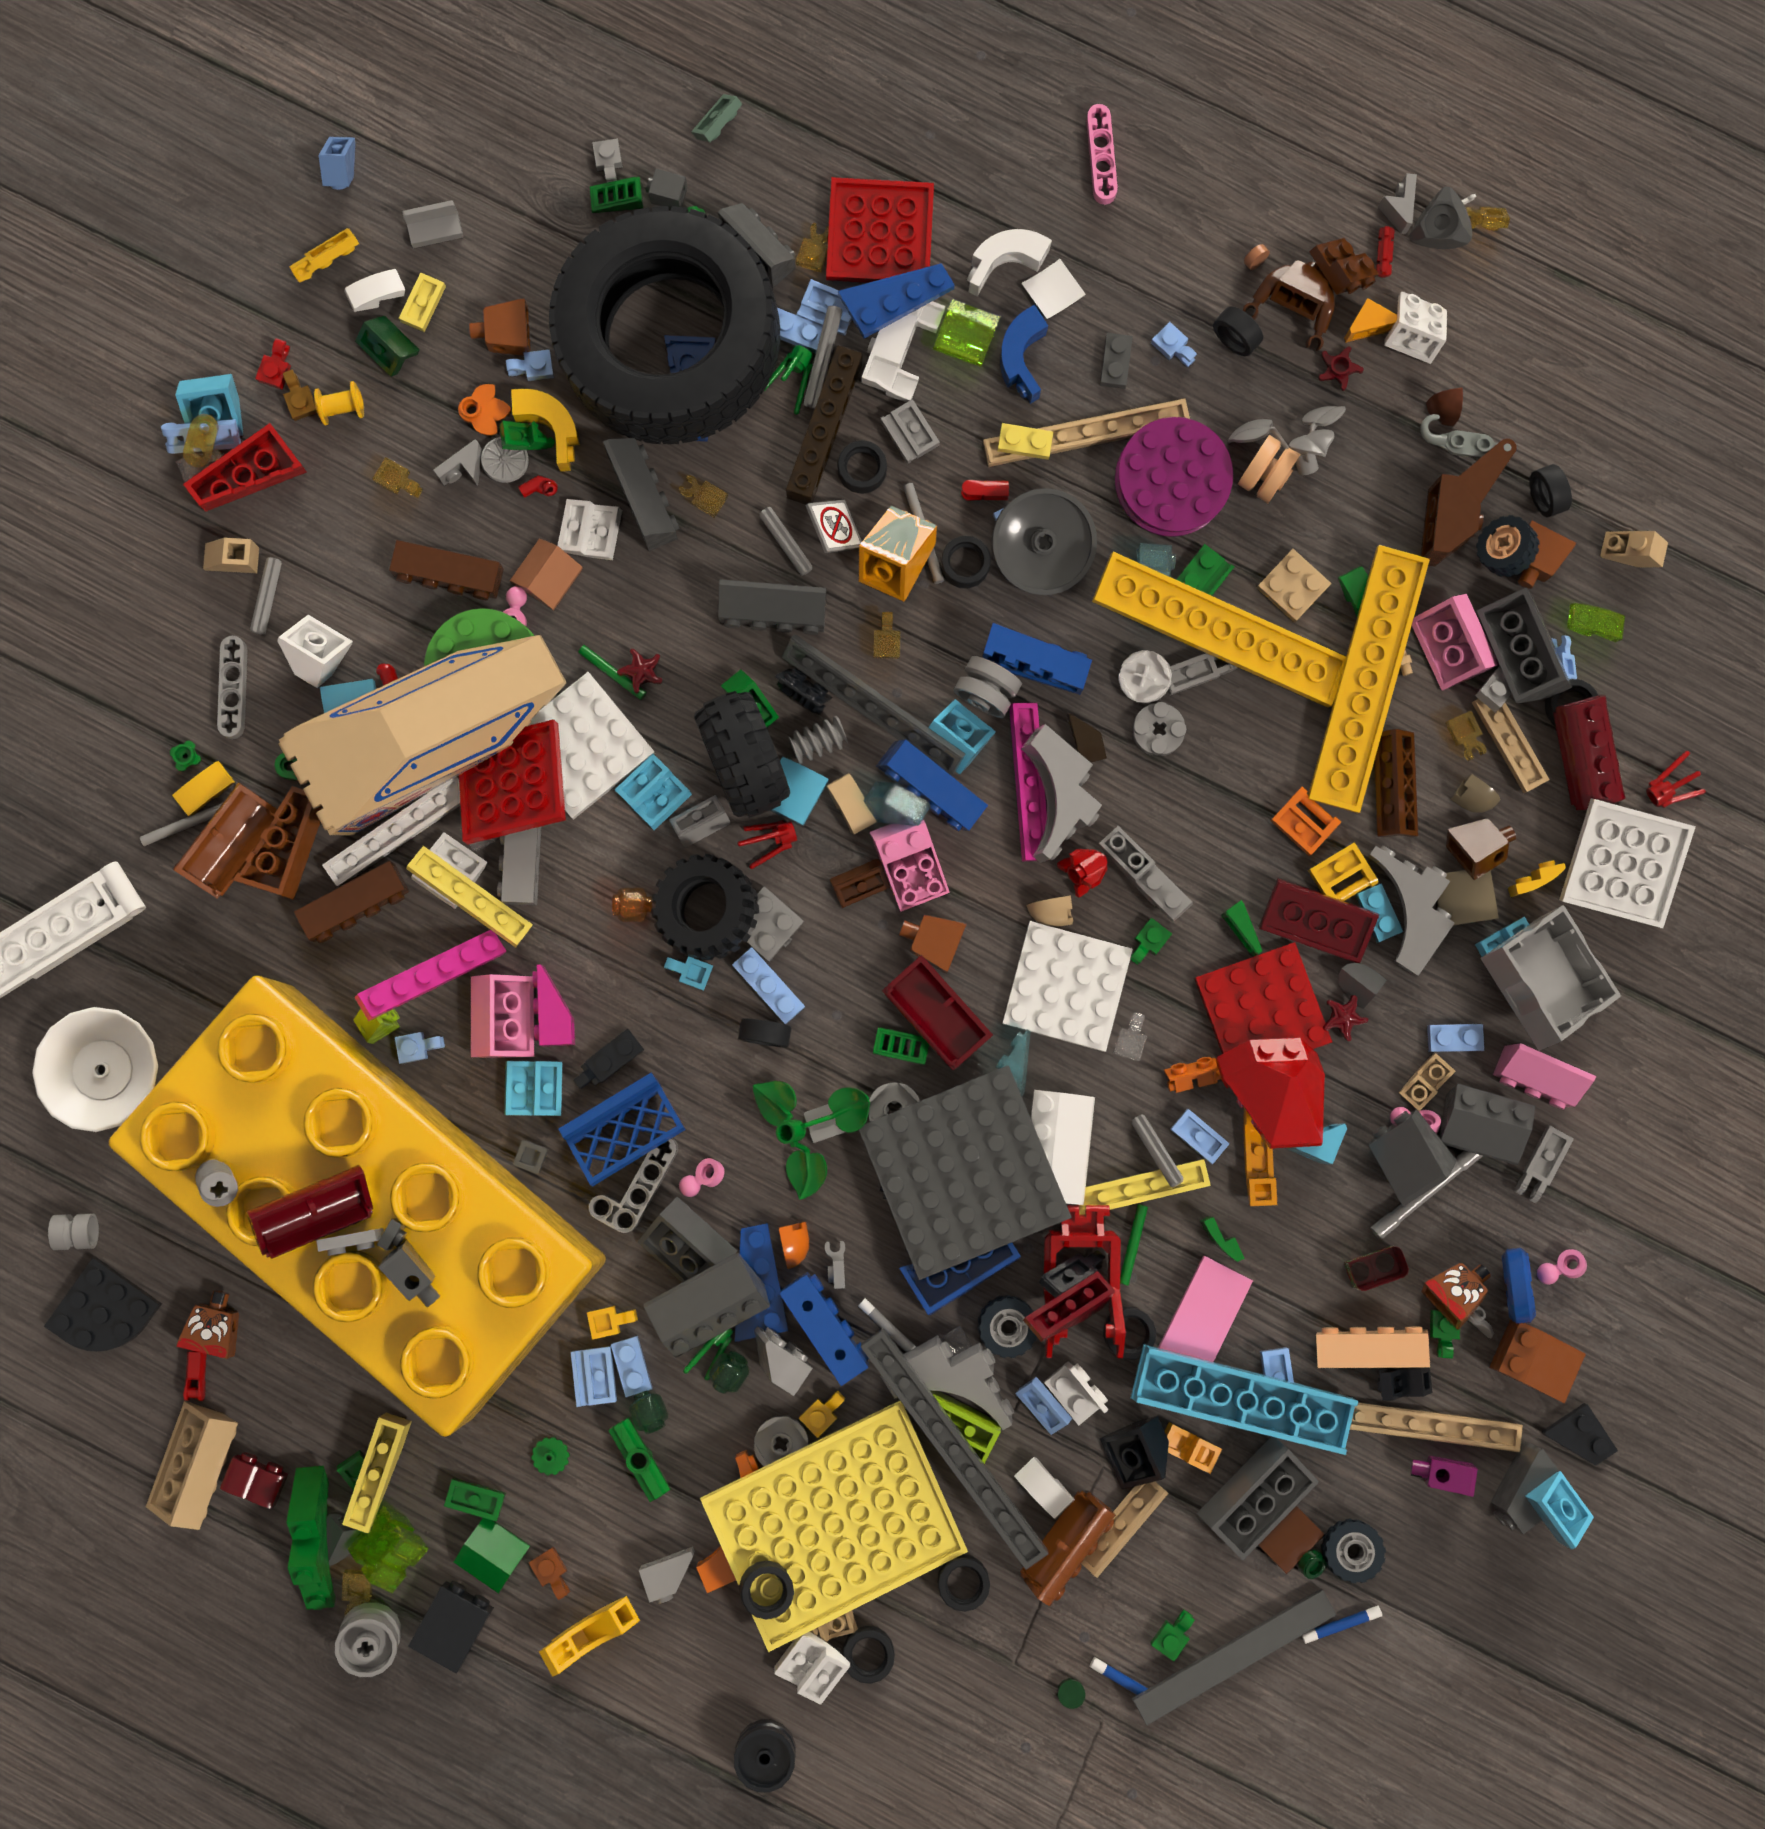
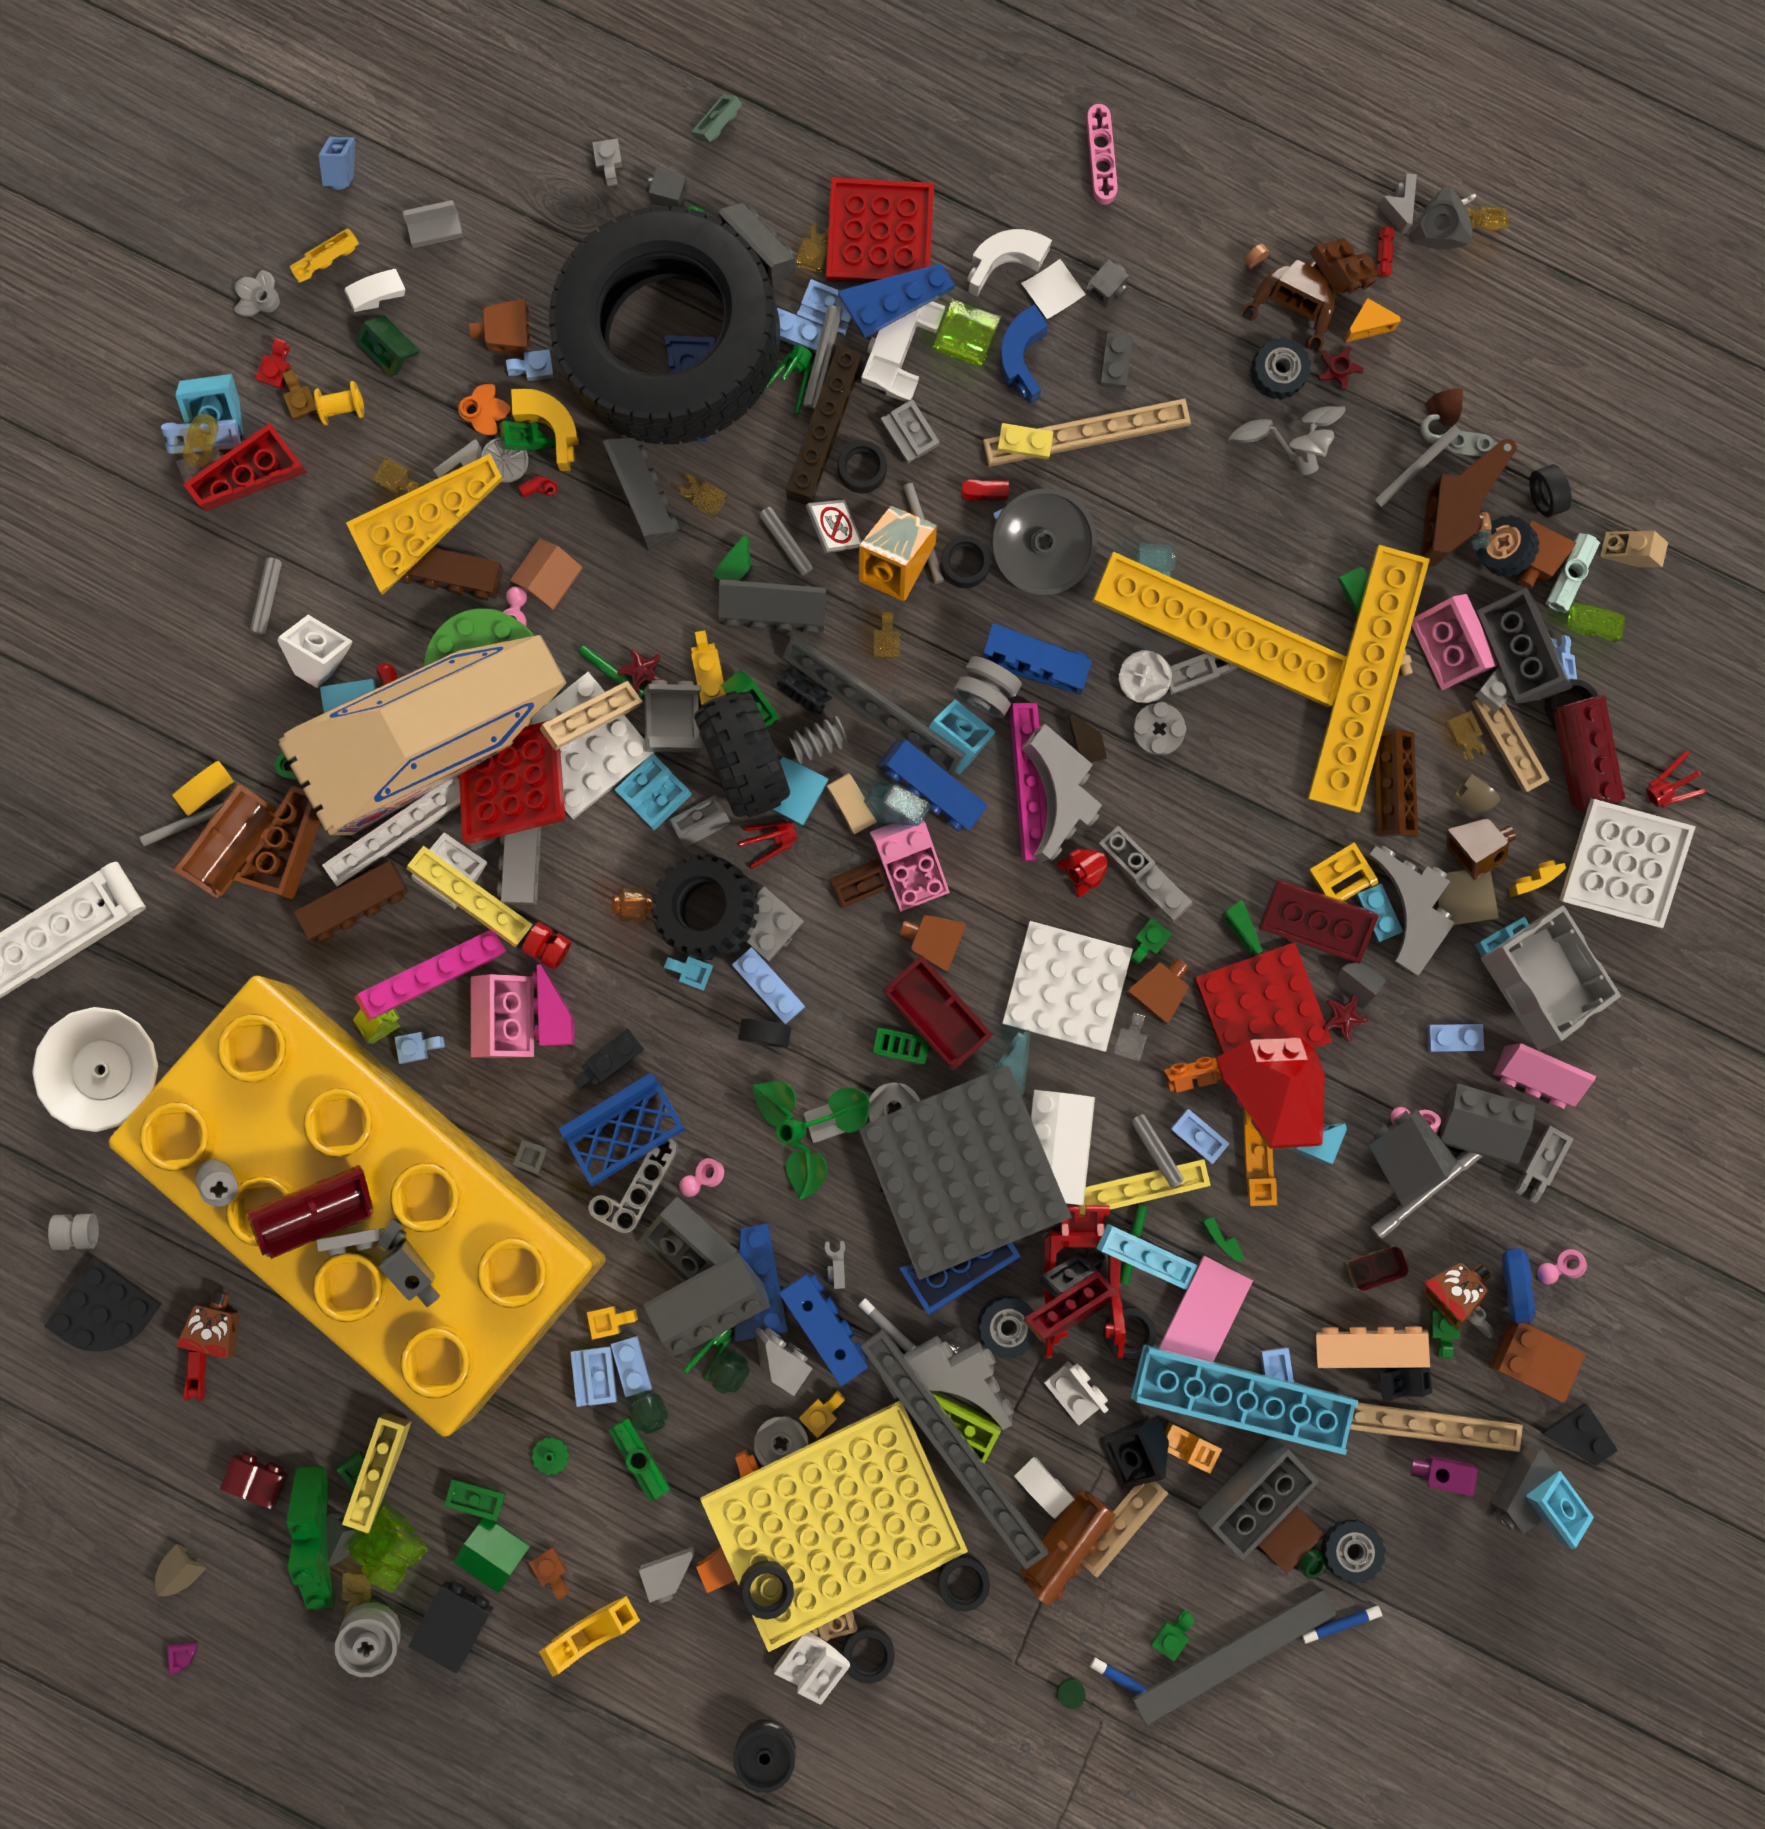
(177, 1572): none -> dark tan brick
(180, 1655): none -> magenta tile
(181, 749): green plate -> none
(191, 1466): tan slope -> none
(229, 687): light grey beam -> none
(231, 555): tan slope -> none
(256, 294): none -> light grey plate
(409, 526): none -> yellow wing
(422, 302): light yellow plate -> none
(533, 1088): medium azure slope -> none
(547, 946): none -> red wheel
(589, 529): white slope -> none
(591, 715): none -> tan plate
(624, 185): green slope -> none
(671, 718): none -> light grey panel
(707, 668): none -> yellow hinge
(736, 563): none -> green slope
(794, 1243): orange brick -> none
(1043, 1406): light blue plate -> none
(1052, 912): tan brick -> none
(1108, 283): none -> flat silver brick
(1147, 1256): none -> medium azure plate
(1161, 990): none -> dark orange torso
(1172, 342): light blue plate -> none
(1173, 476): magenta wheel -> none
(1206, 571): green plate -> none
(1238, 331): black tyre -> none
(1269, 469): light nougat wheel -> none
(1293, 359): none -> black wheel
(1293, 585): tan plate -> none
(1300, 827): orange plate -> none
(1418, 328): white bracket -> none
(1418, 465): none -> light grey bar
(1427, 1081): tan slope -> none
(1483, 538): none -> clear light blue arm
(1566, 585): none -> light aqua piece

